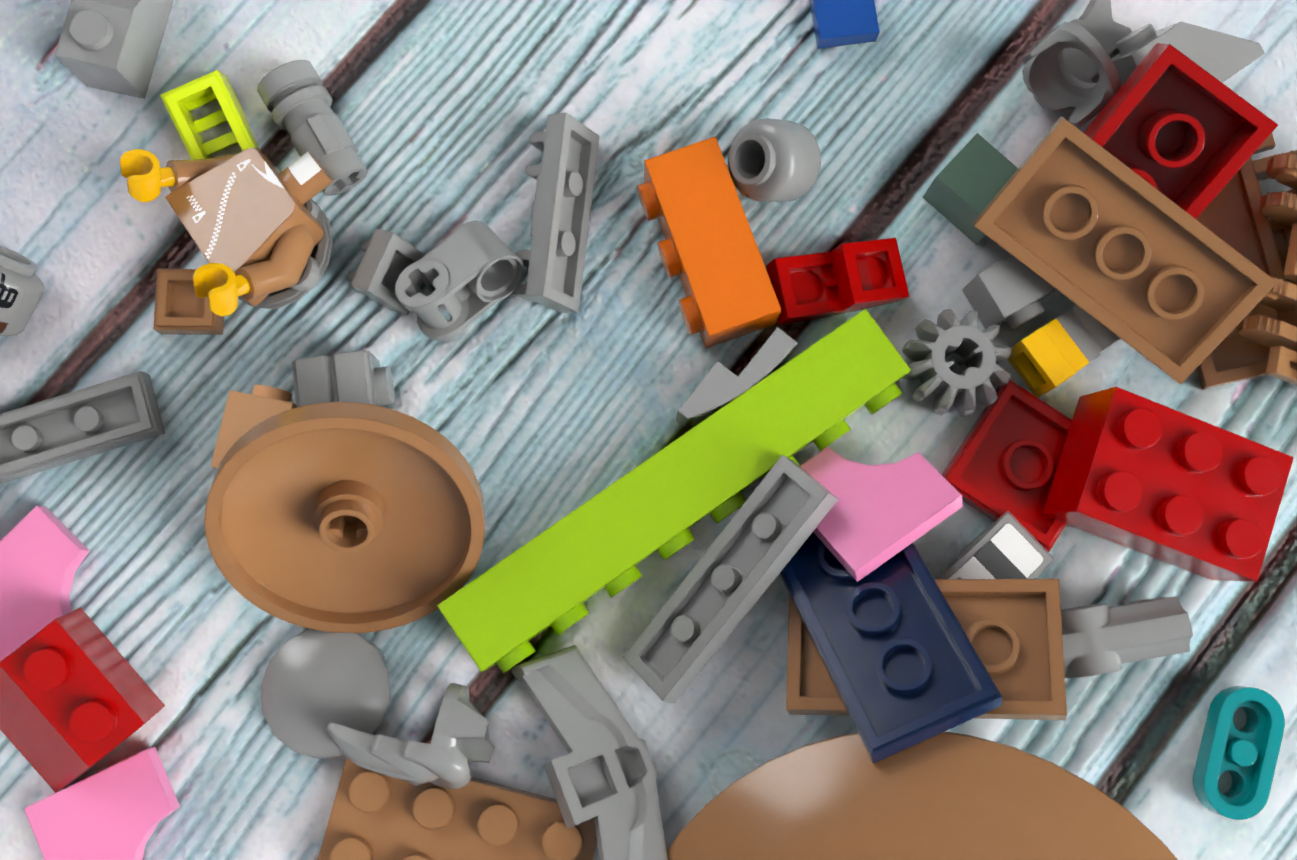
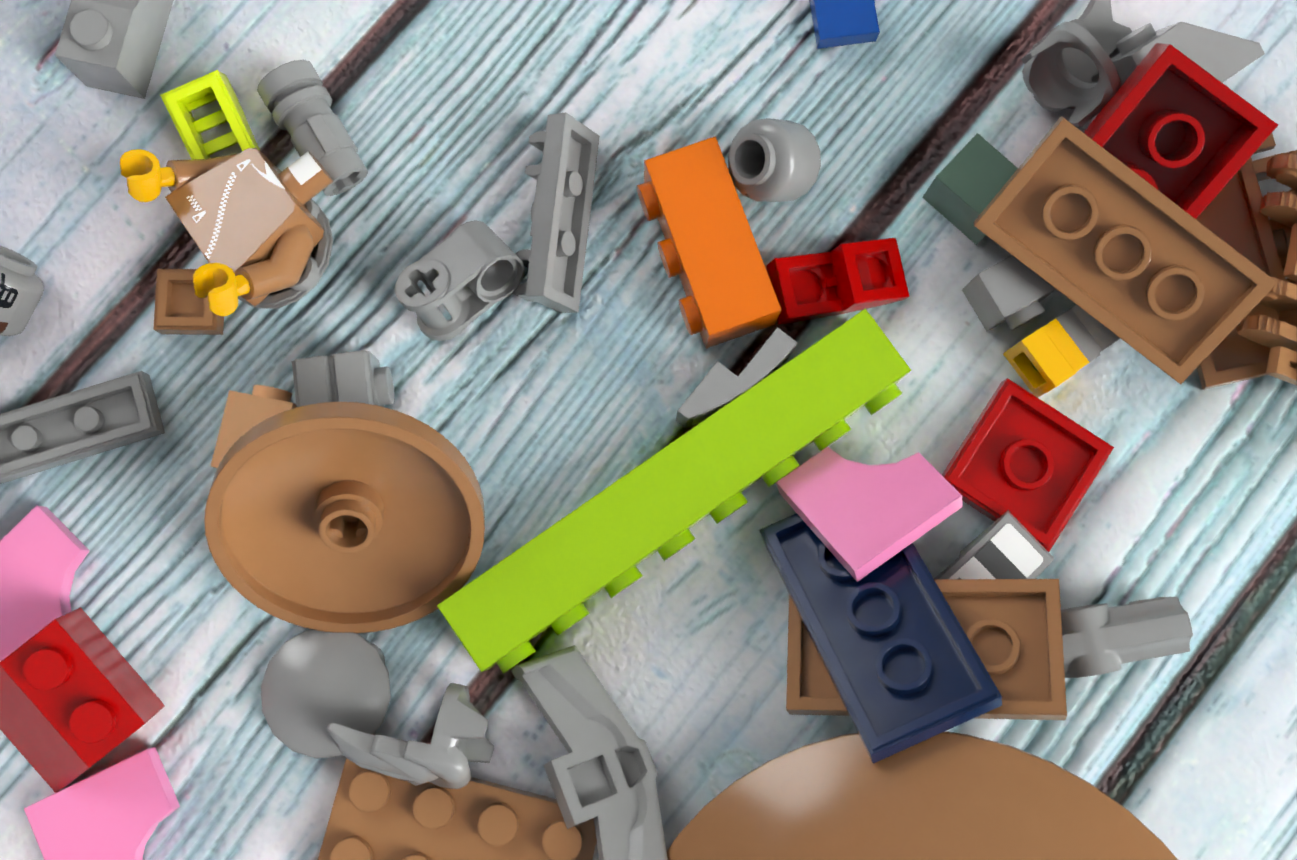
(380, 267): light grey tile -> none
(729, 579): light grey plate -> none
(977, 352): light grey gear -> none
(1168, 485): red brick -> none
(1245, 753): teal plate -> none

